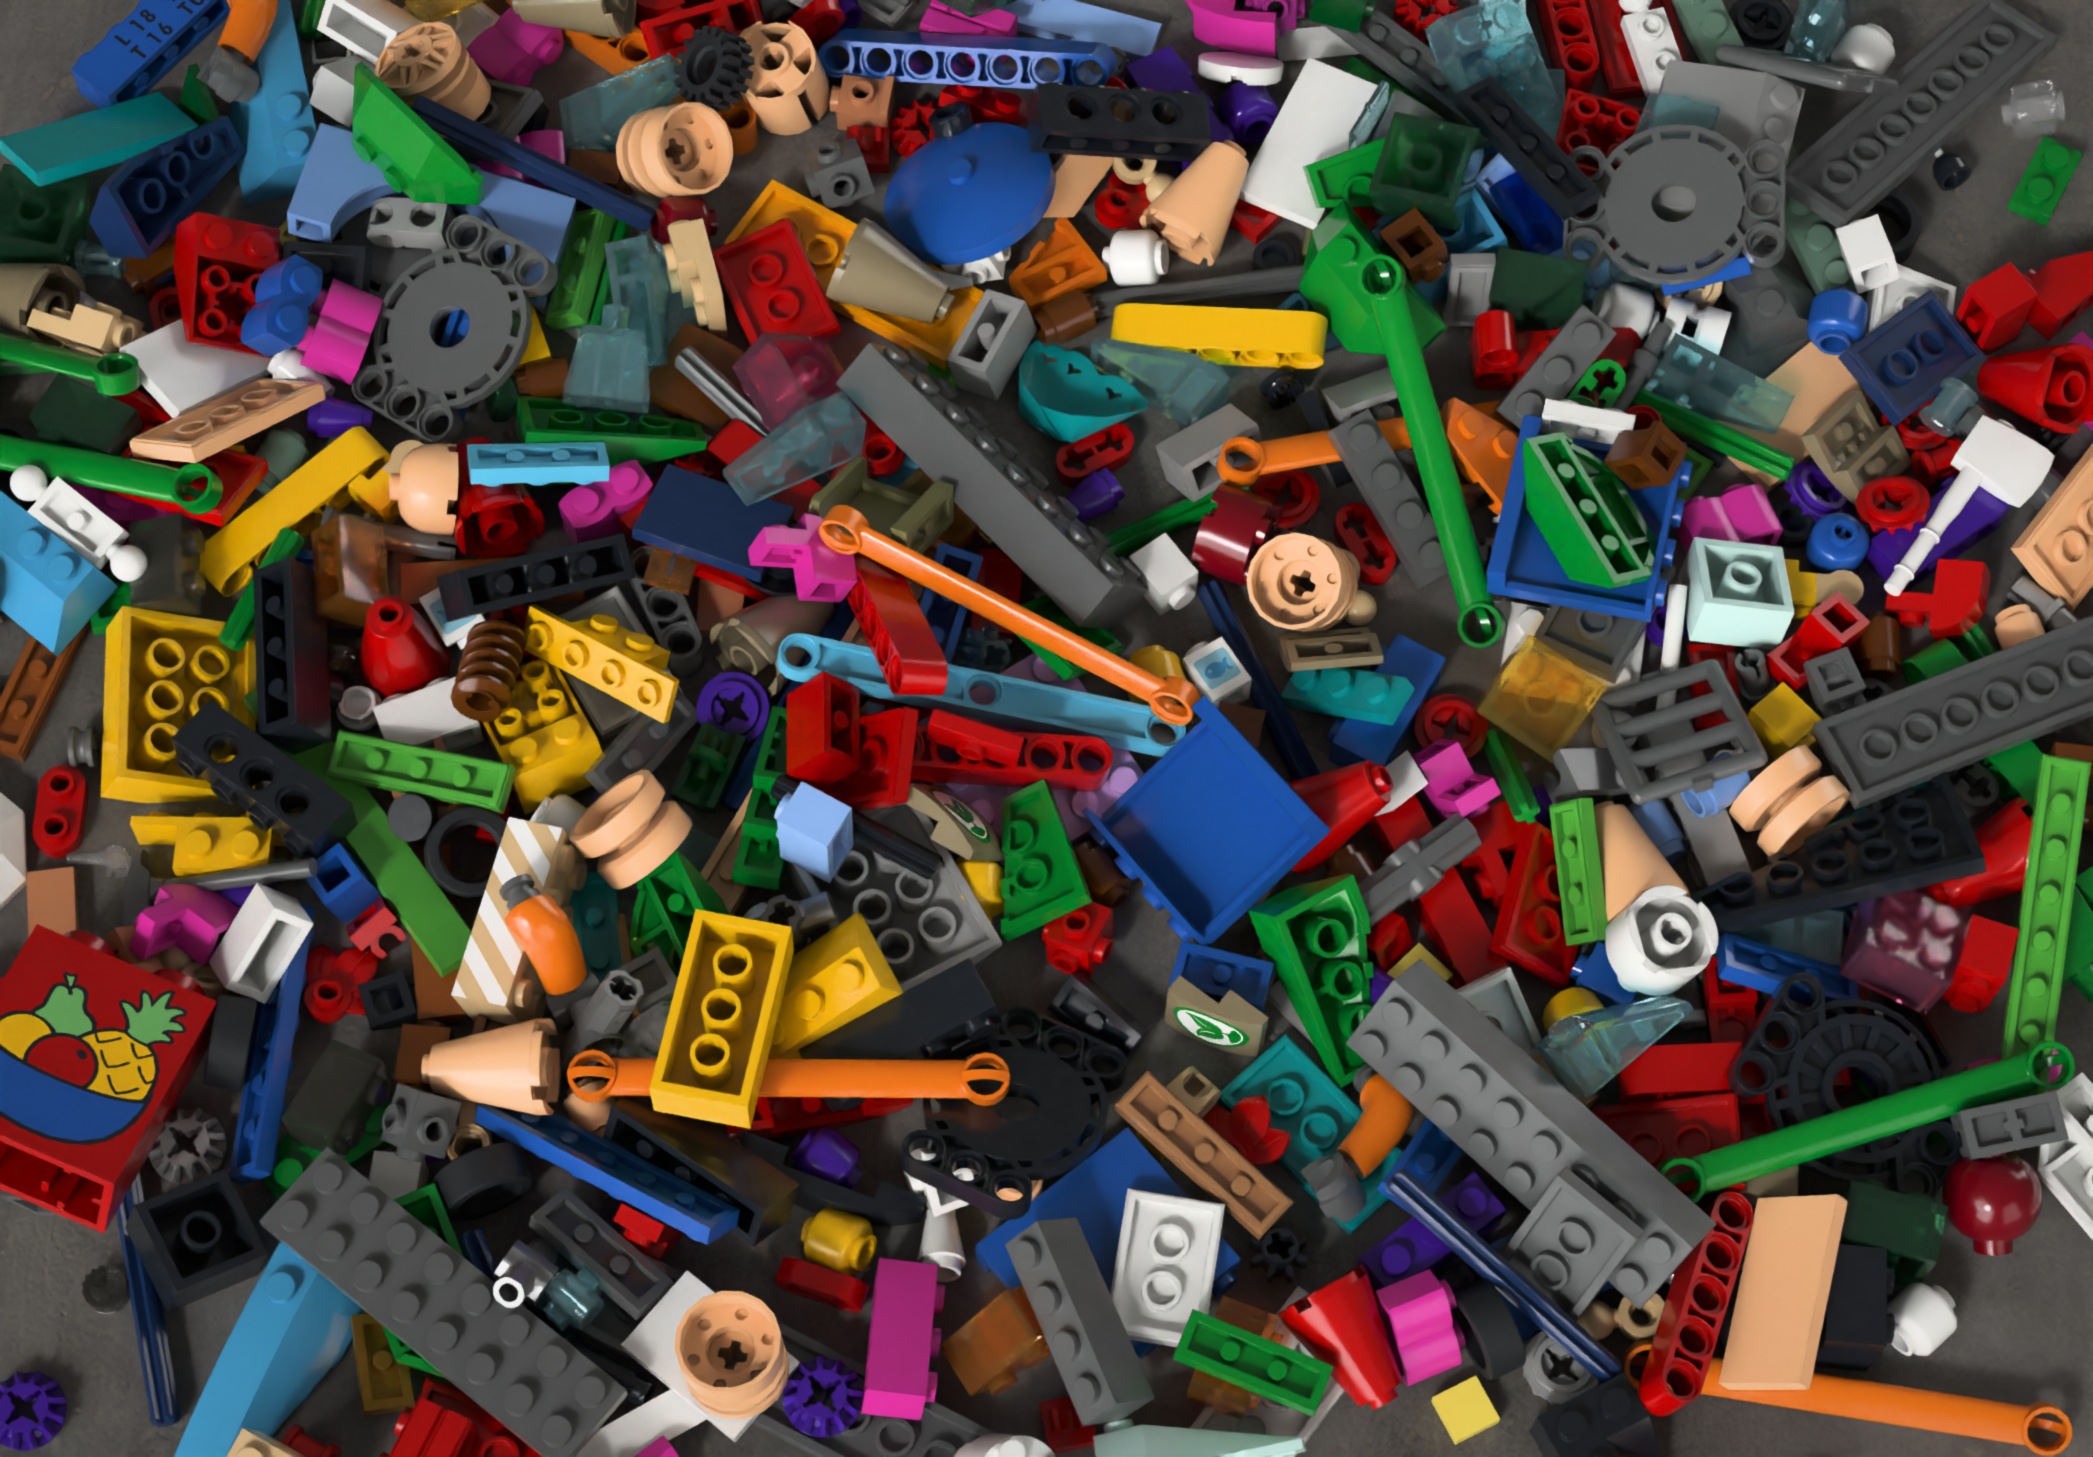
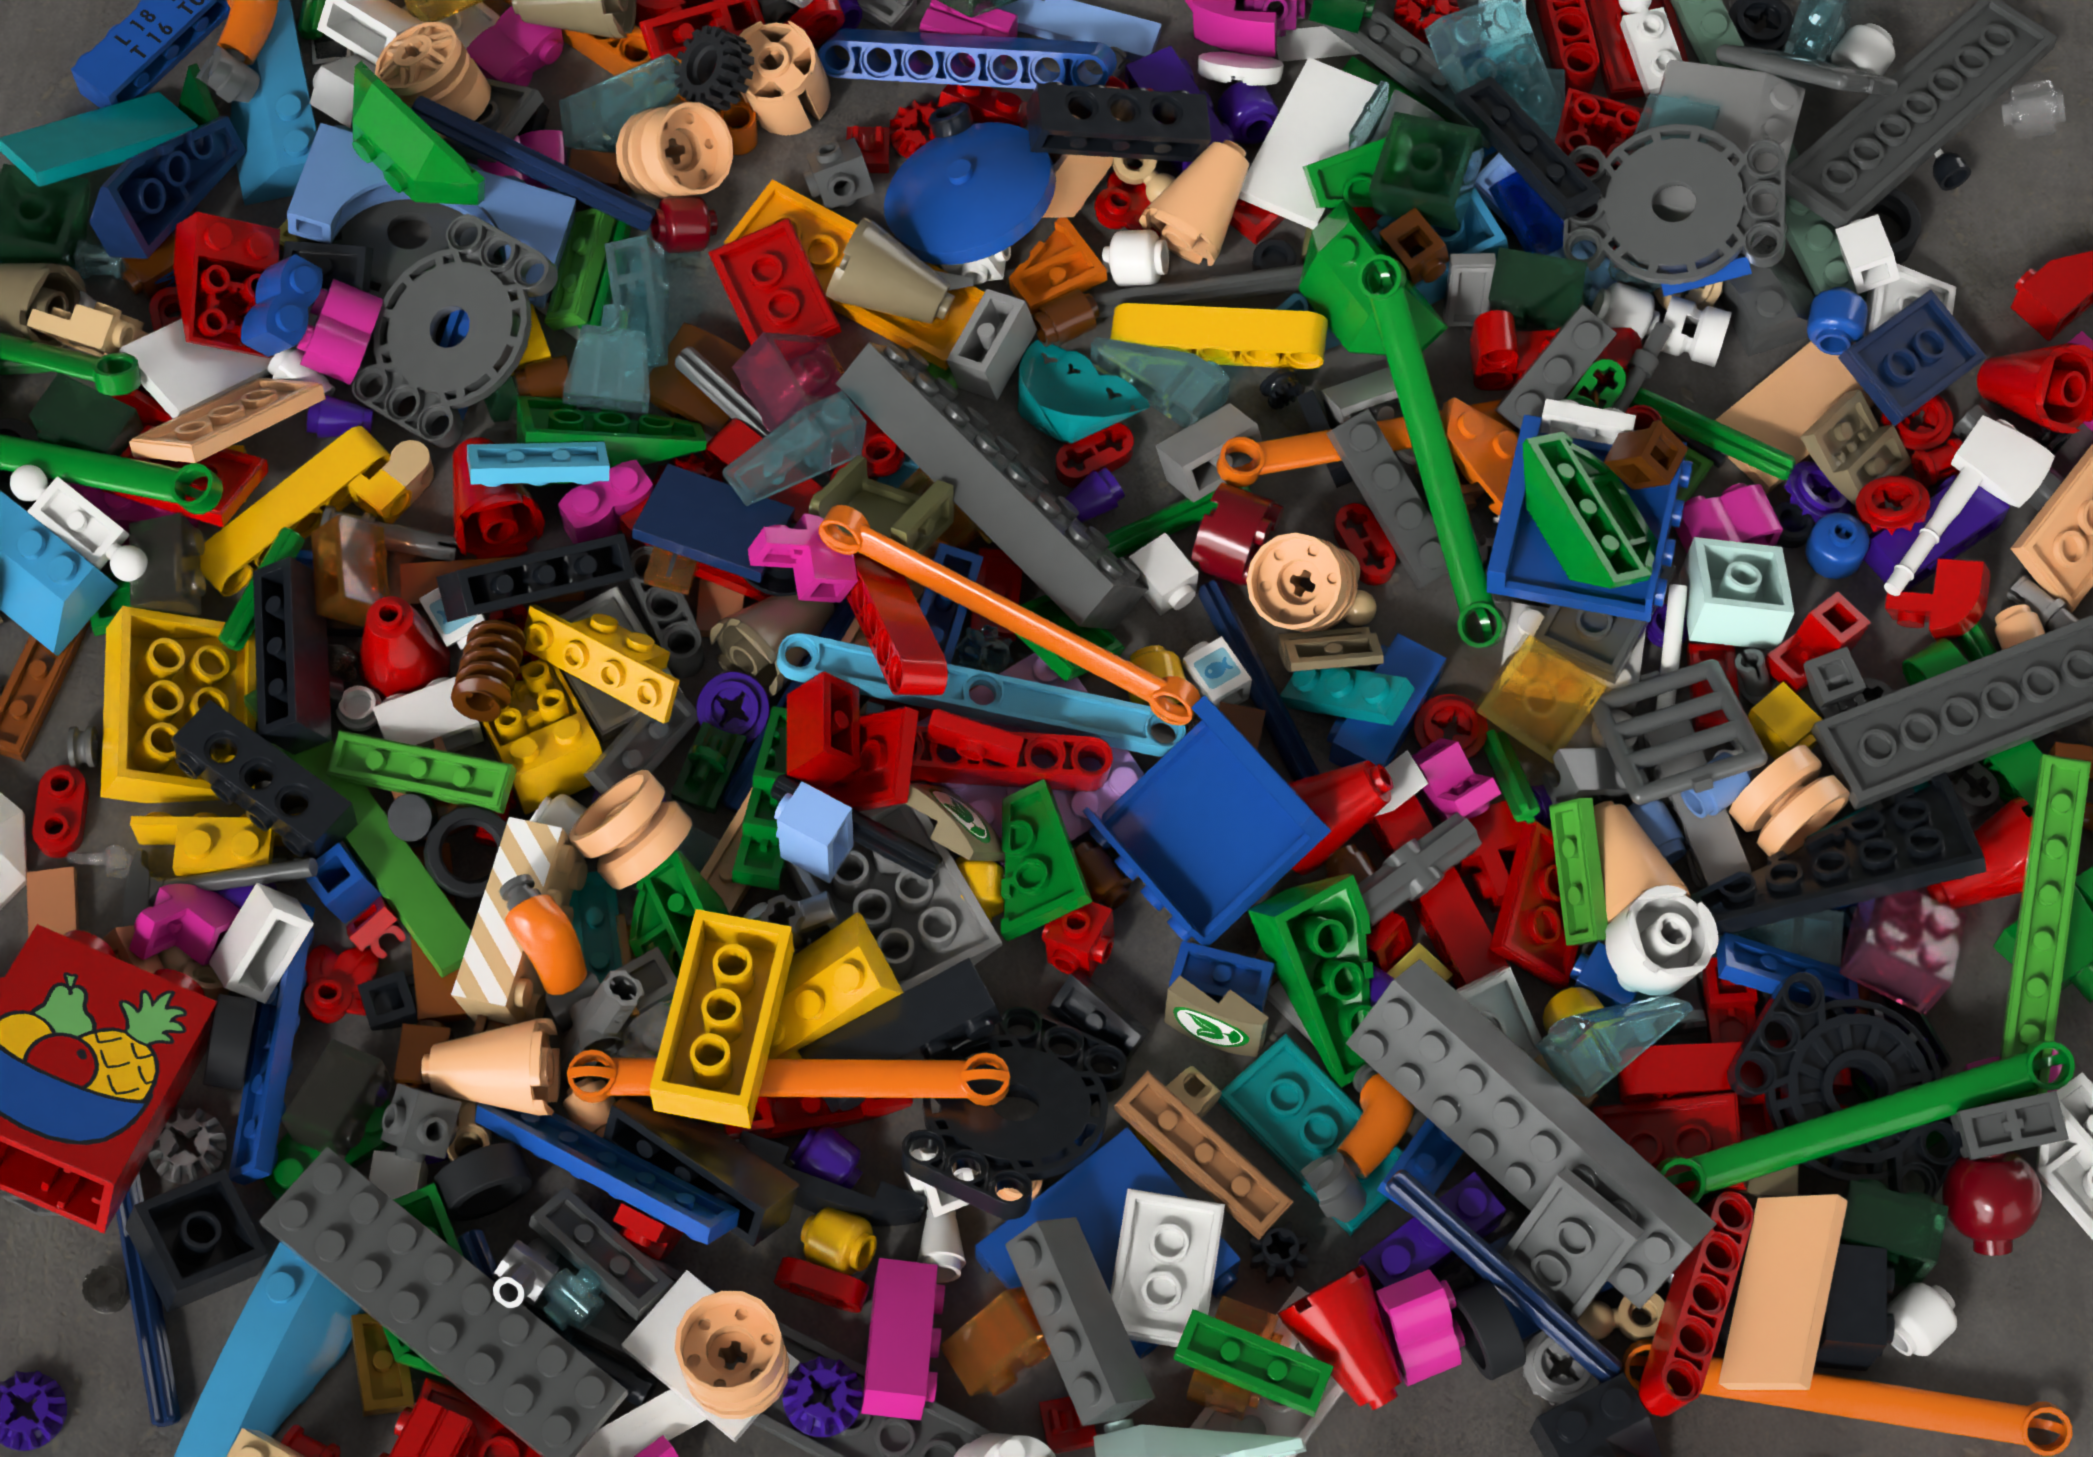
(284, 456): sand green brick -> none
(409, 224): light grey leg -> none
(427, 488): light nougat cylinder -> none
(694, 274): tan plate -> none
(863, 101): nougat brick -> none
(1249, 1130): red plate -> none
(1302, 492): red gear -> none
(1465, 1409): light yellow tile -> none
(1717, 387): clear light blue slope -> none
(1812, 589): leg -> none
(1879, 648): reddish brown brick -> none
(1948, 406): clear light blue bush -> none
(1981, 964): red brick -> none
(1997, 308): red brick -> none
(2044, 181): green plate -> none

